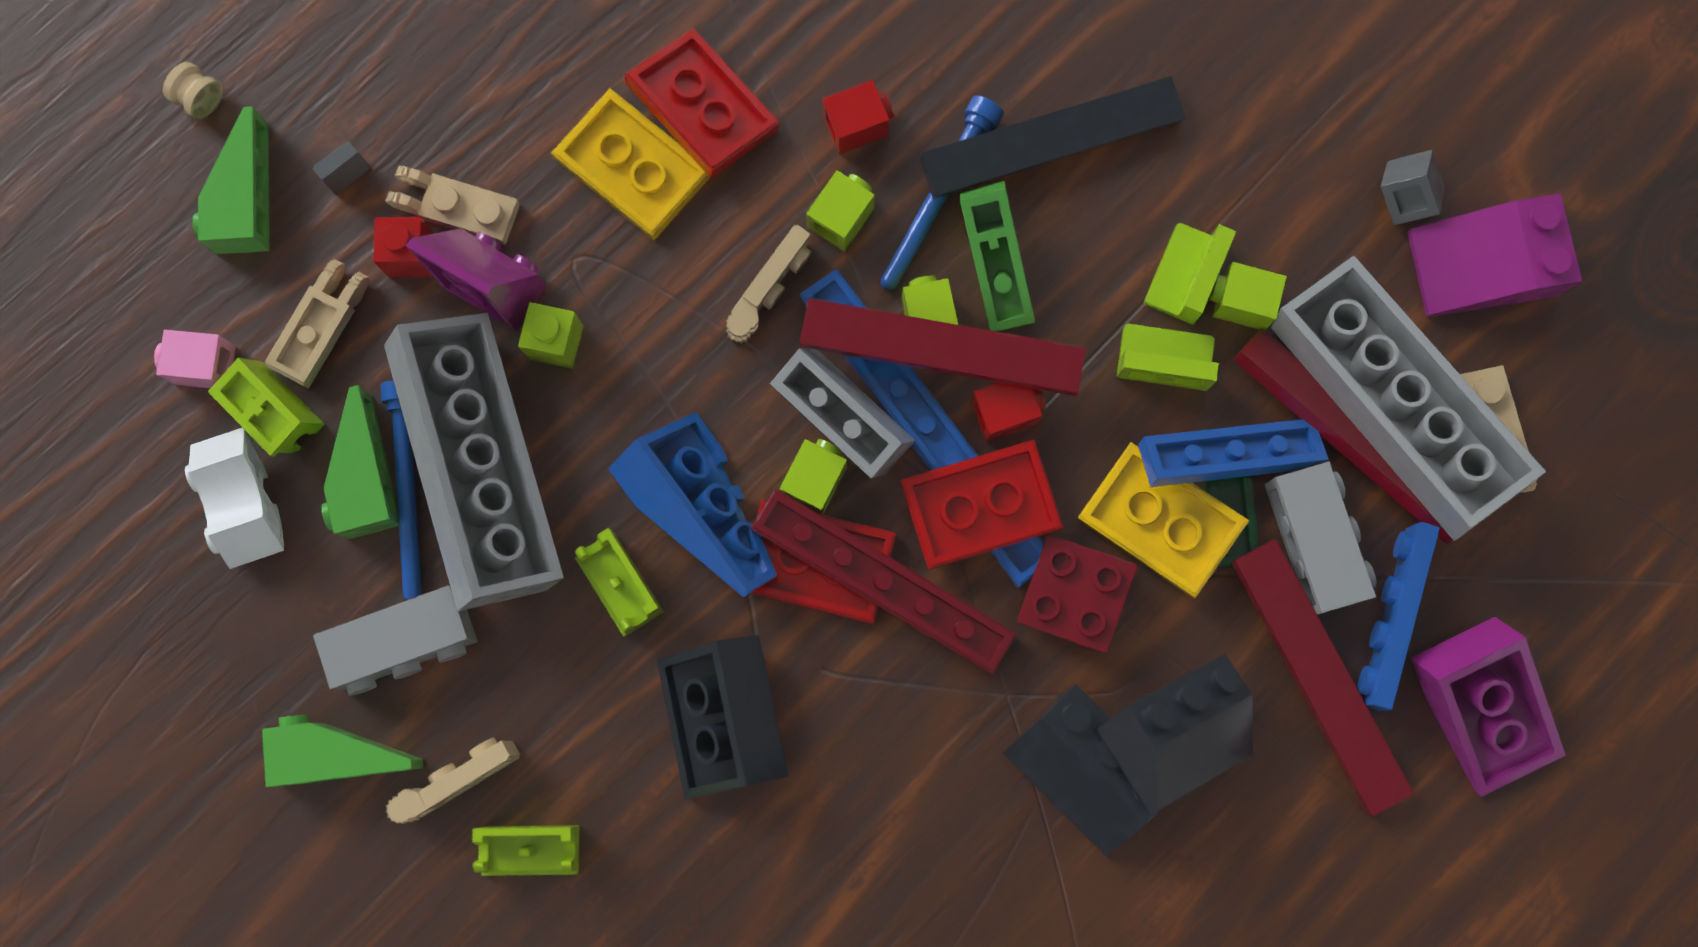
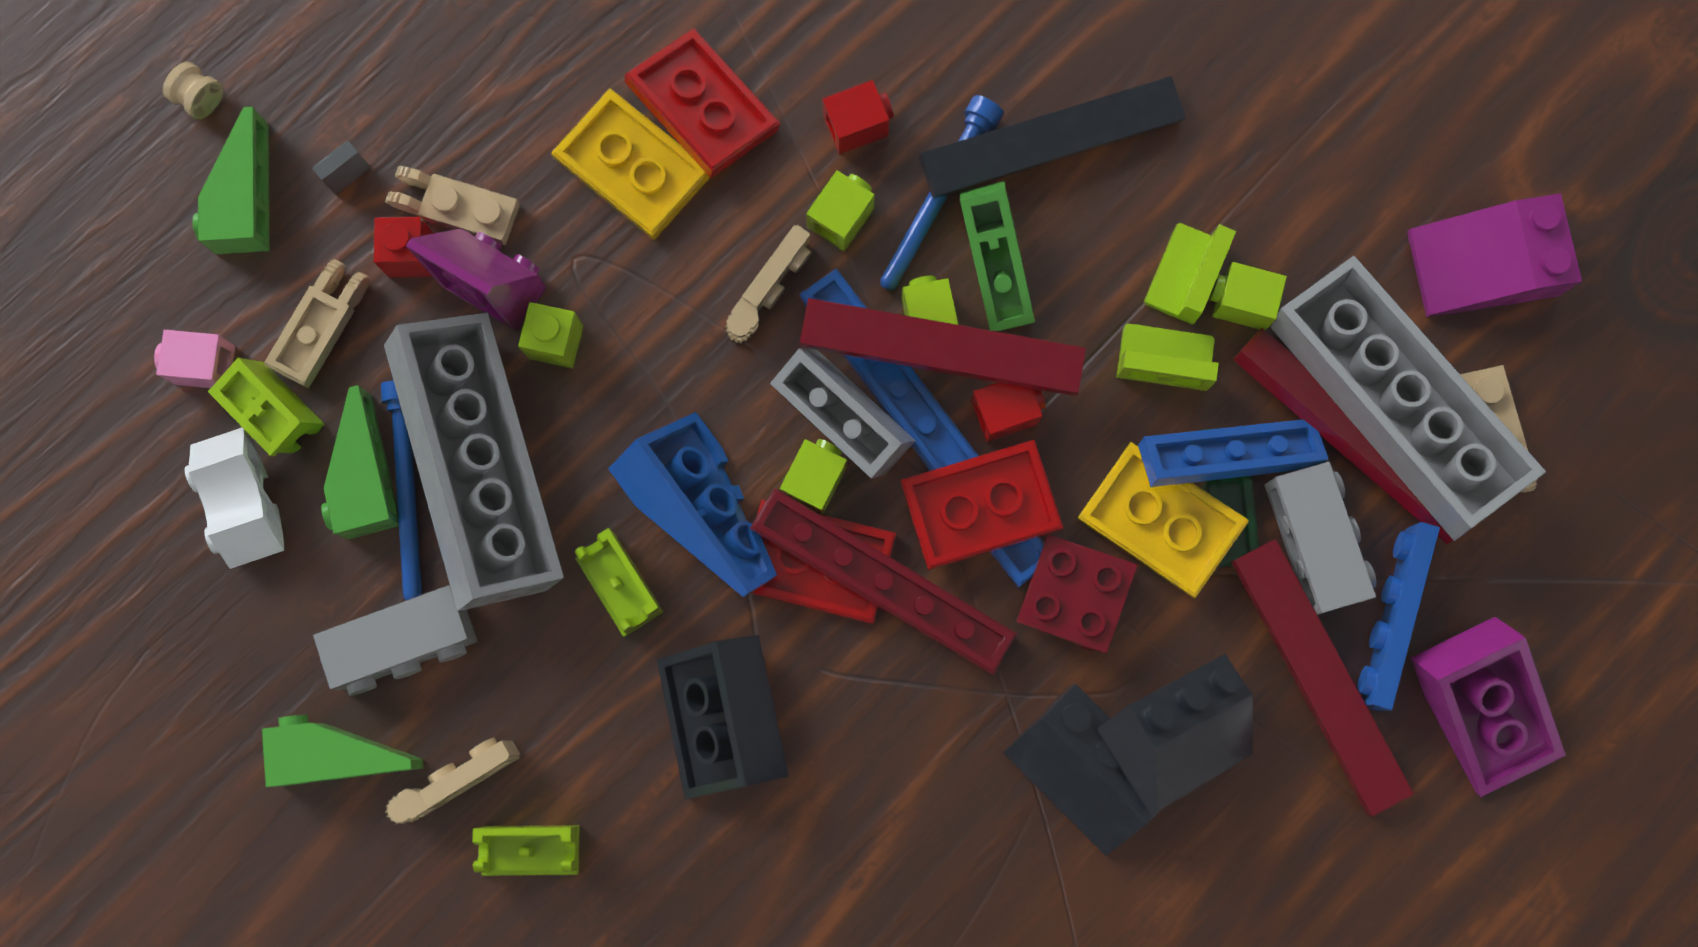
(1413, 187): dark grey panel -> none

